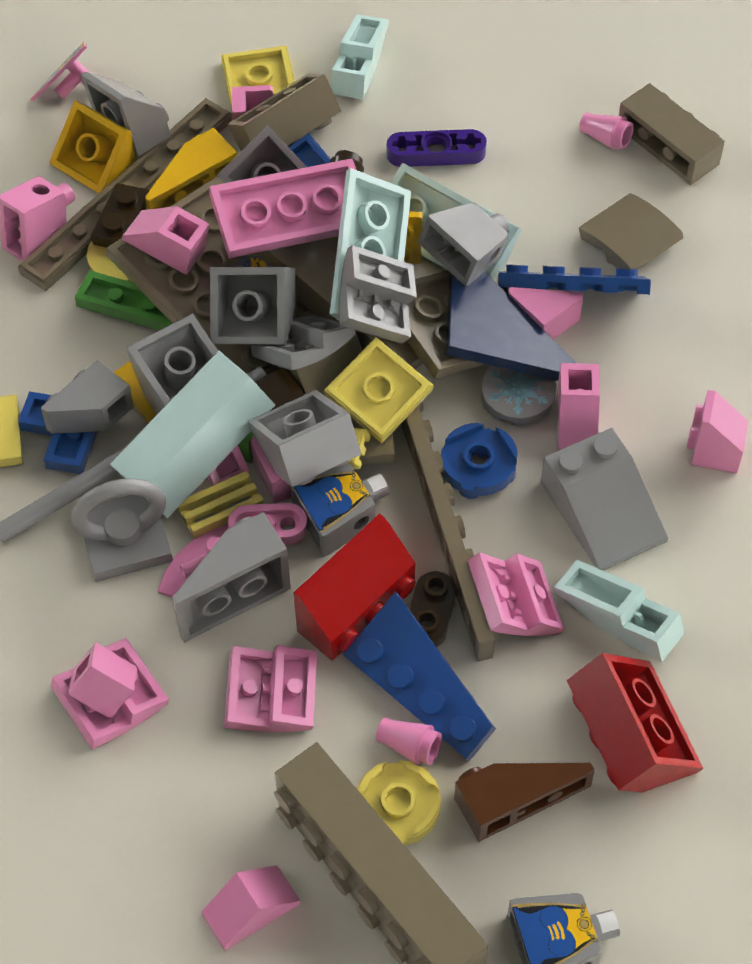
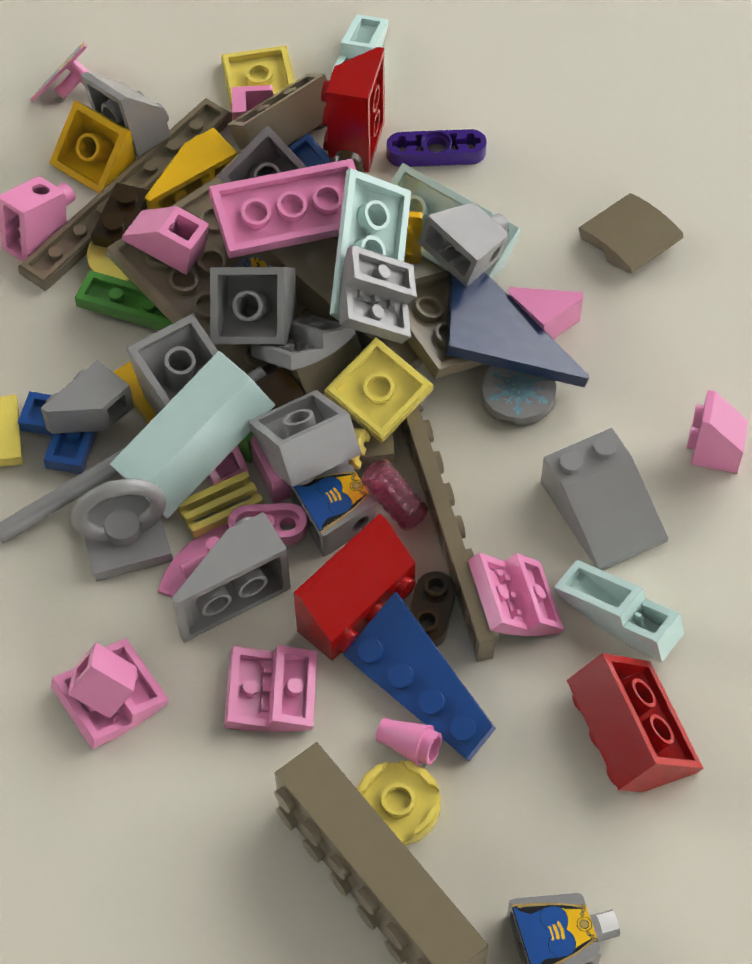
(248, 904): bright pink slope -> none
(355, 106): none -> red slope
(394, 494): none -> clear pink piece
(475, 479): blue plate -> none
(515, 791): reddish brown slope -> none
(577, 403): bright pink slope -> none
(588, 278): blue wing -> none
(607, 129): bright pink cone -> none
(672, 134): dark tan brick -> none

